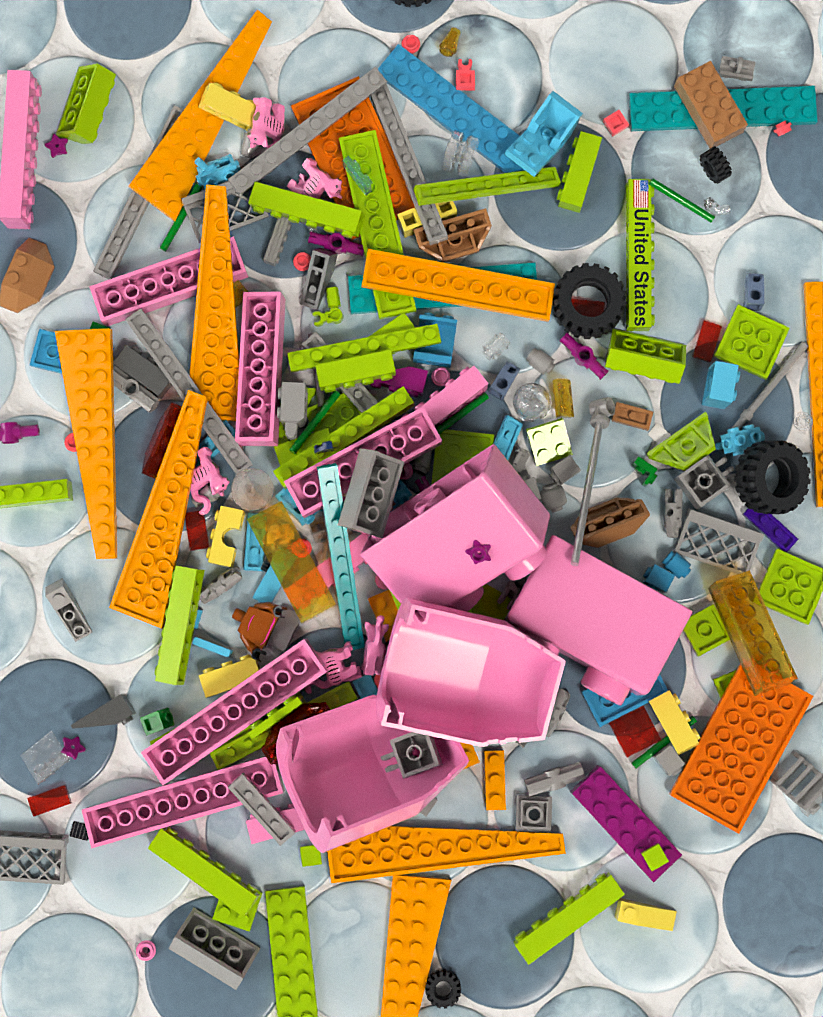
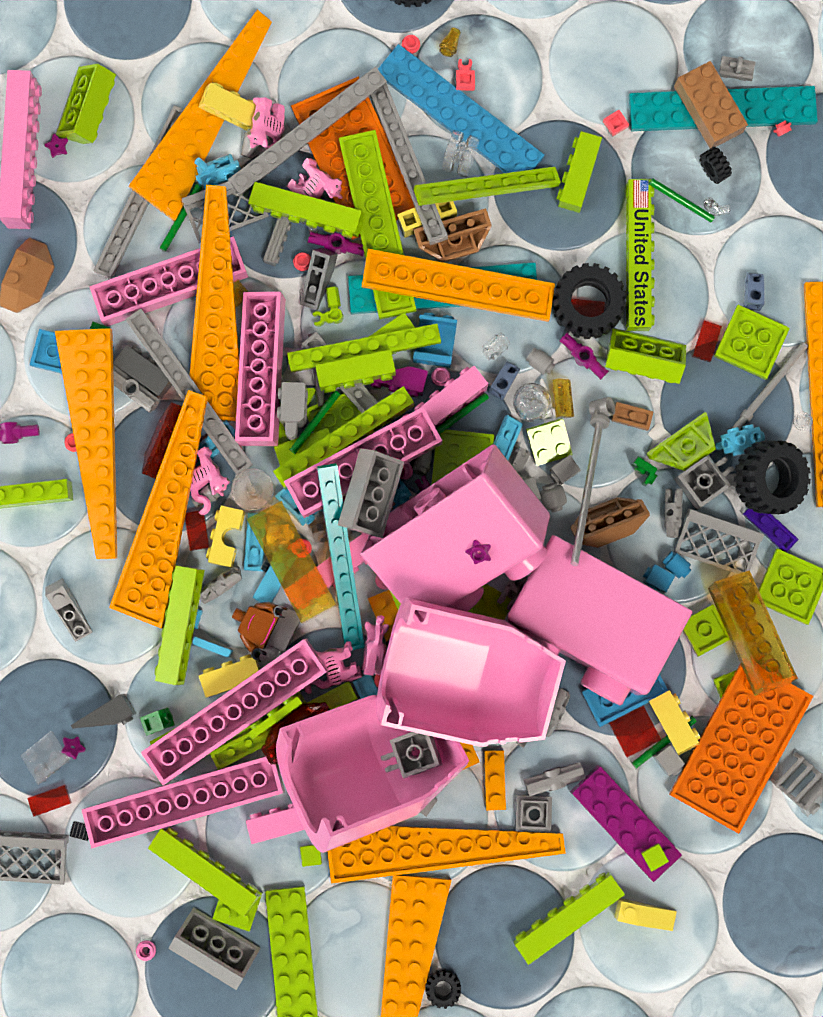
(261, 809): light grey plate -> none
(325, 447): dark blue tile -> none
(361, 180): clear light blue plate -> none
(545, 134): medium azure bracket -> none
(720, 385): medium azure brick -> none

